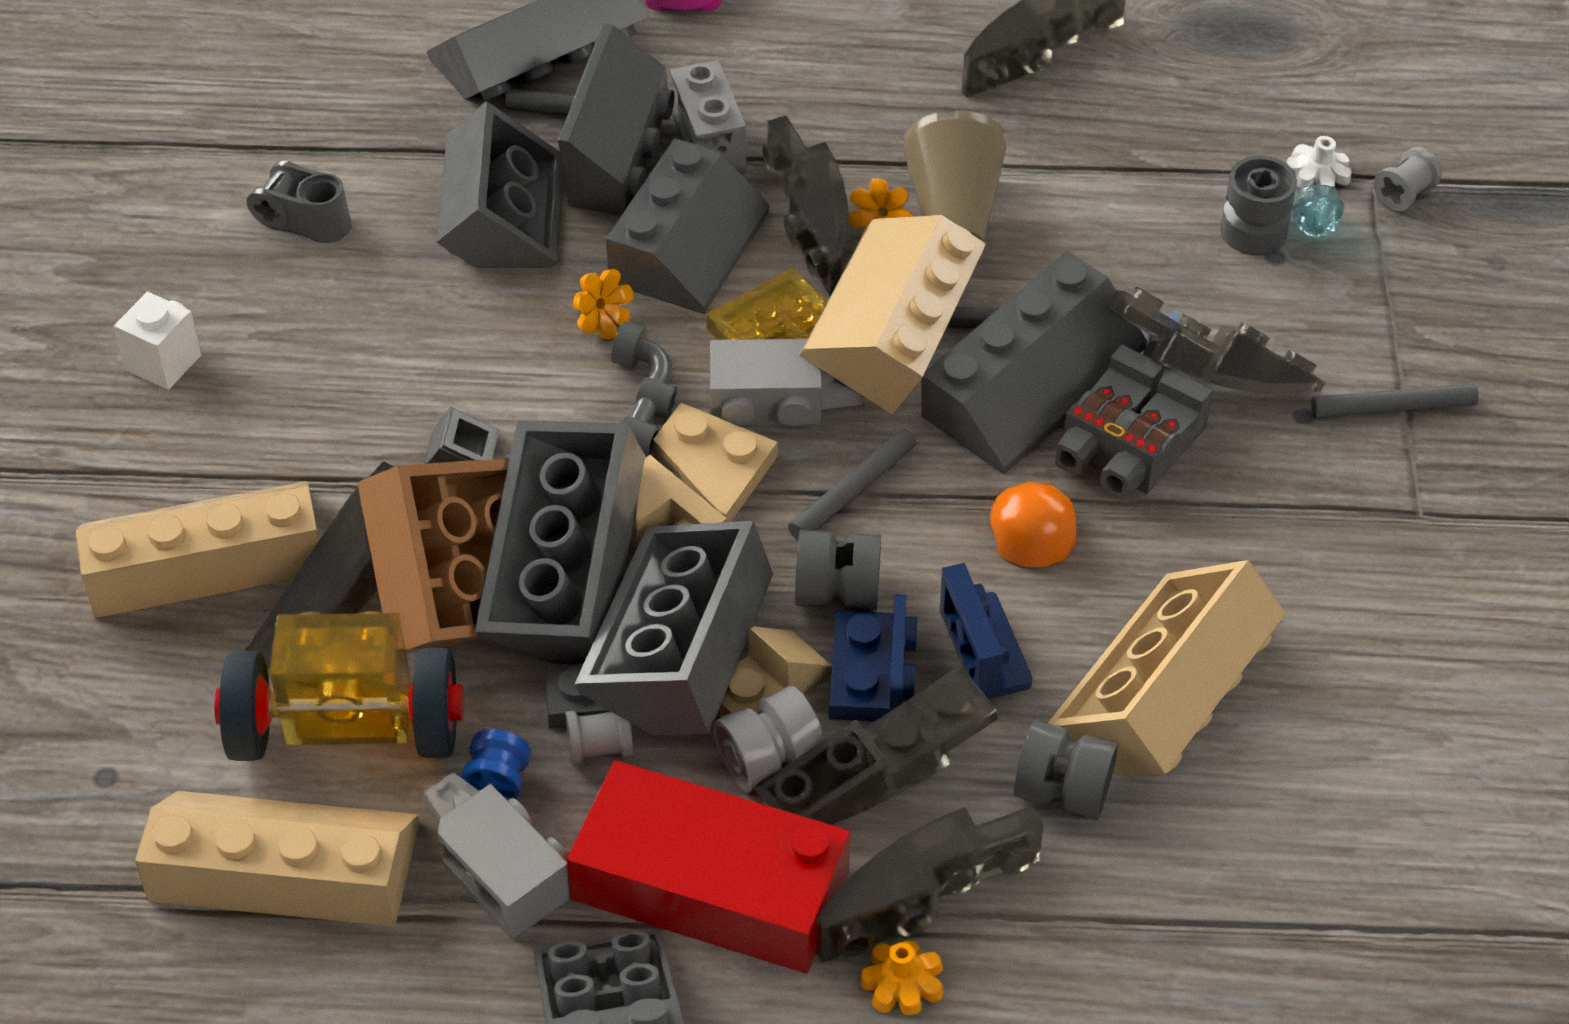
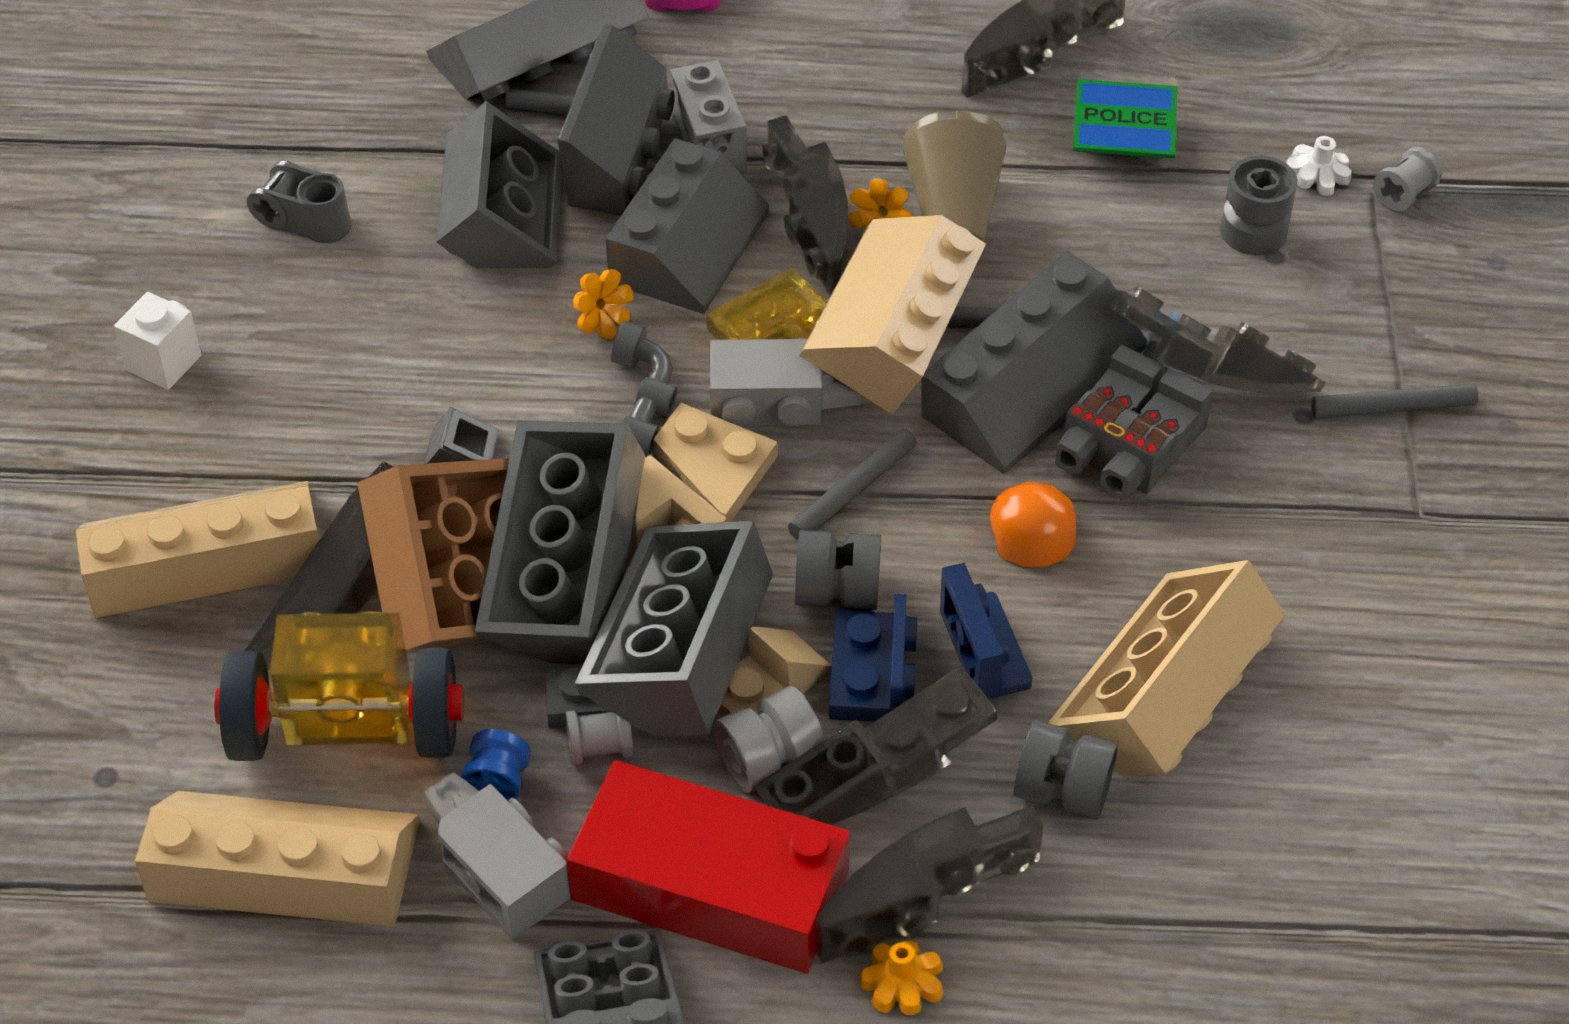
(1125, 119): none -> piece
(1317, 210): clear light blue plate -> none

